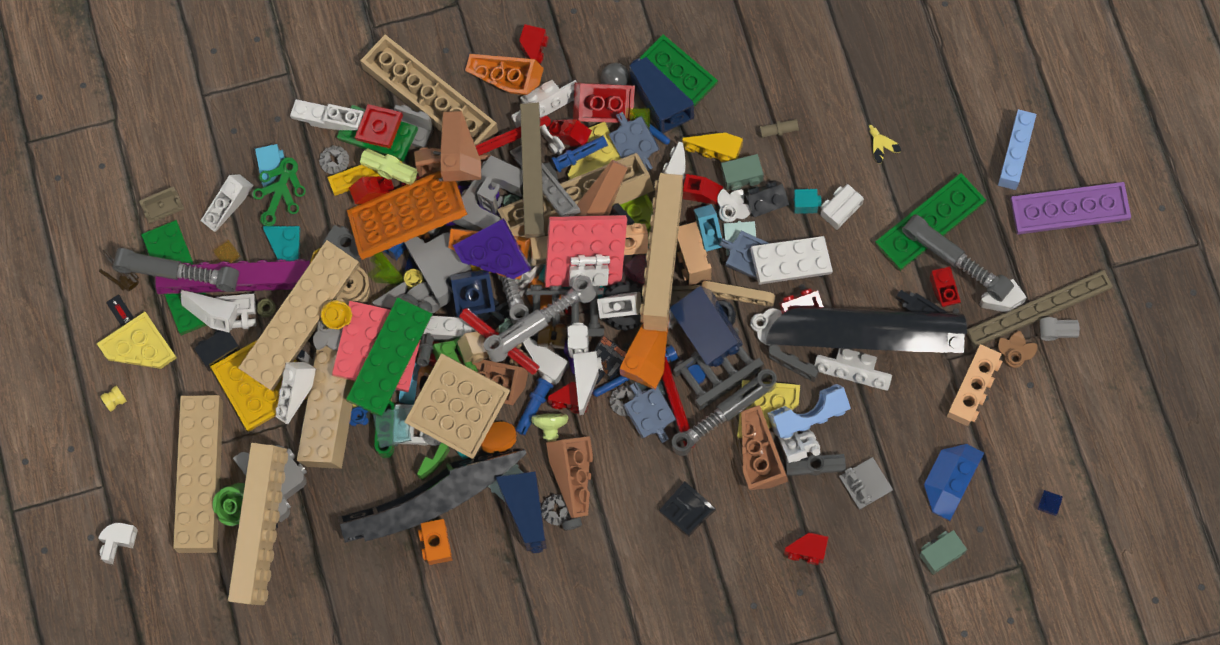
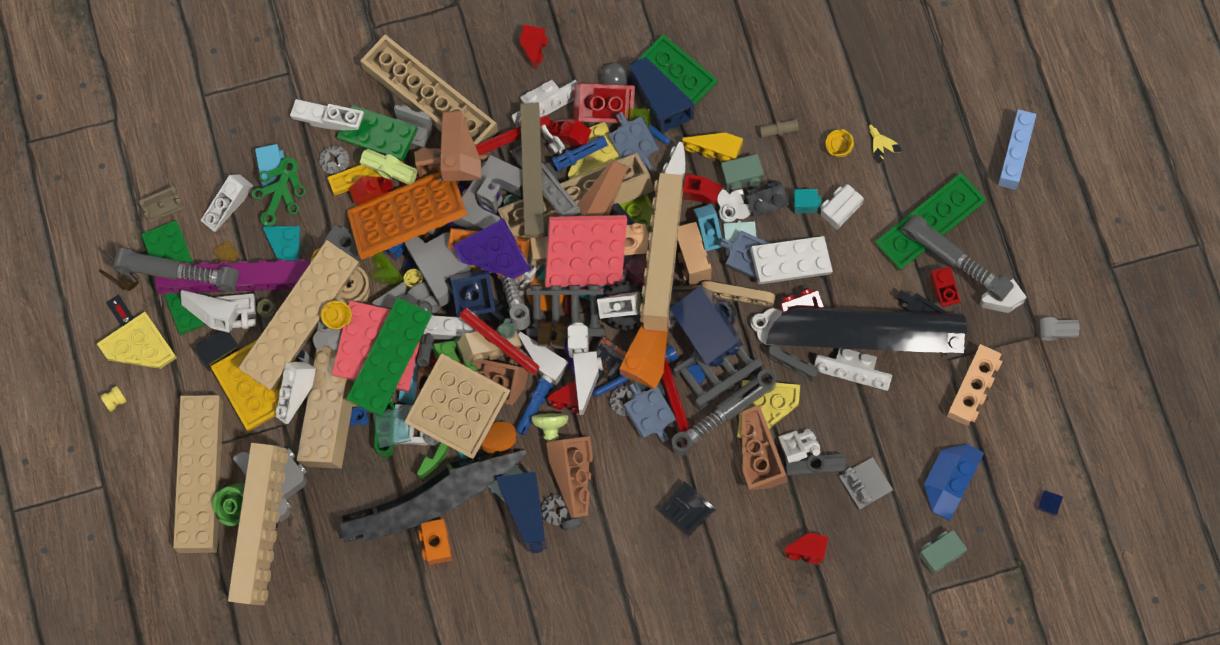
(114, 536): white brick -> none
(379, 126): red plate -> none
(499, 345): light grey piece -> none
(506, 73): orange wedge -> none
(597, 273): white plate -> none
(831, 403): light blue arch -> none
(839, 143): none -> yellow hair
(1017, 347): medium nougat plate -> none
(1039, 309): dark tan tile -> none
(1070, 208): medium lavender plate -> none

